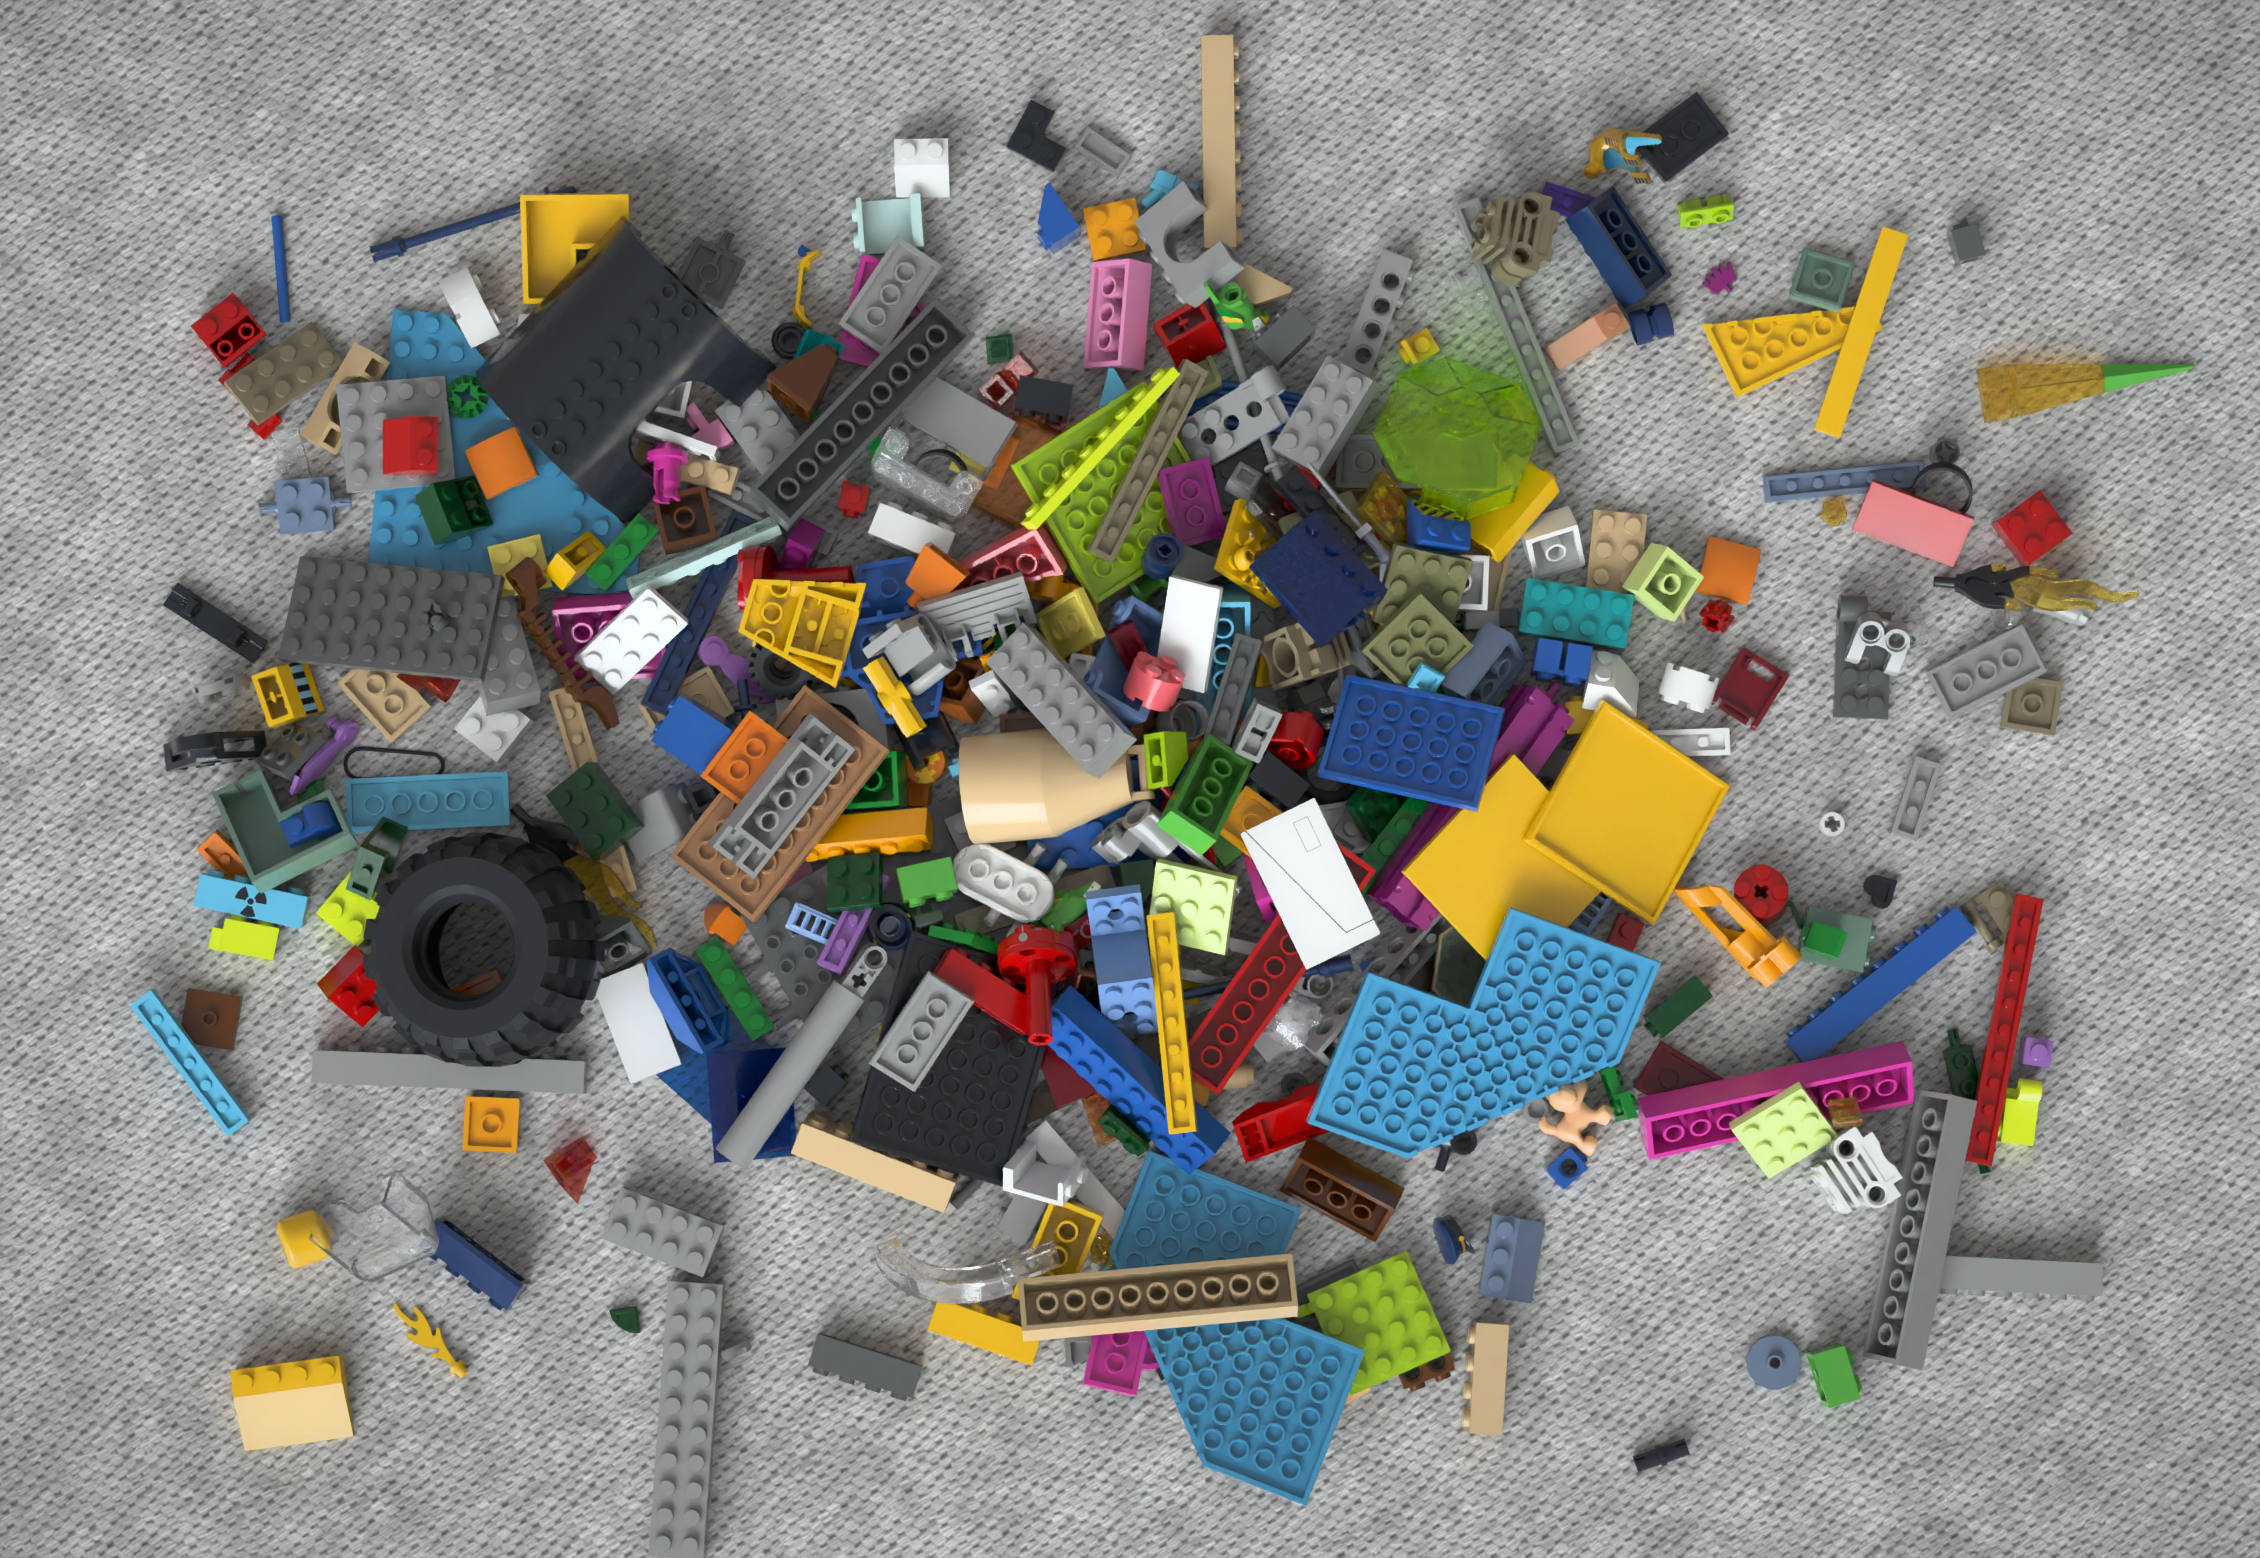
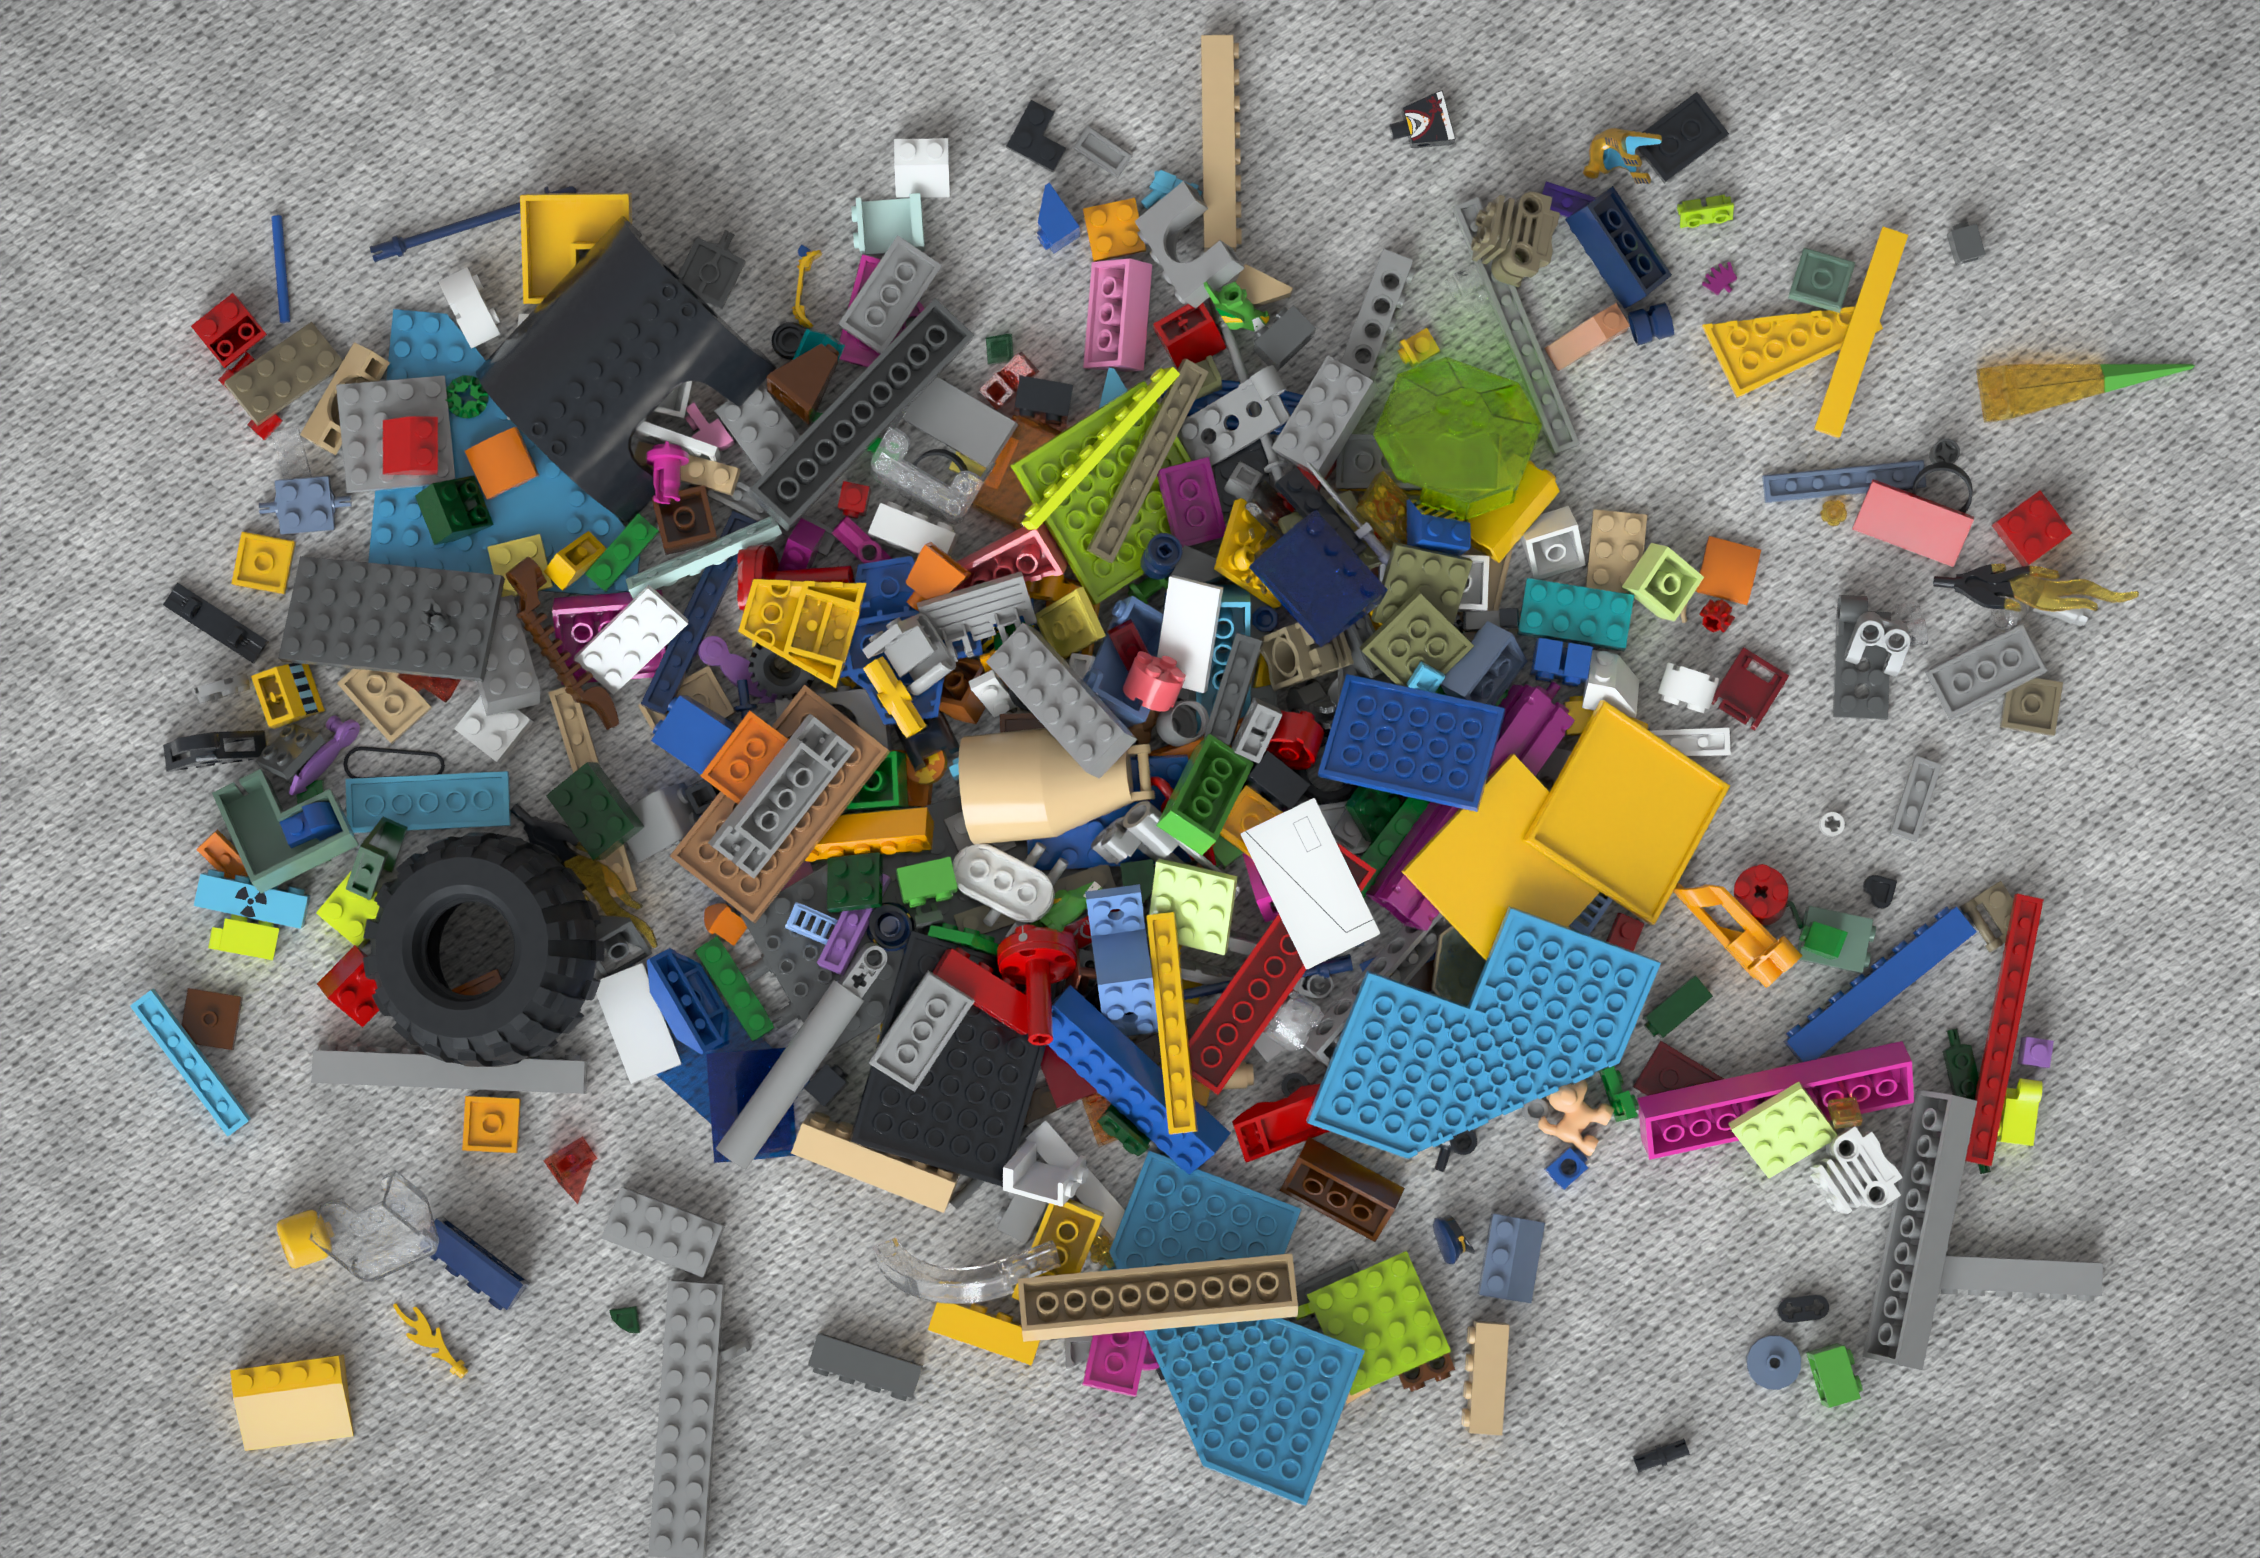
(263, 563): none -> yellow tile
(855, 539): none -> dark pink piece
(1165, 757): lime slope -> none
(1265, 619): none -> blue tile
(1425, 123): none -> torso
(1802, 1301): none -> black beam

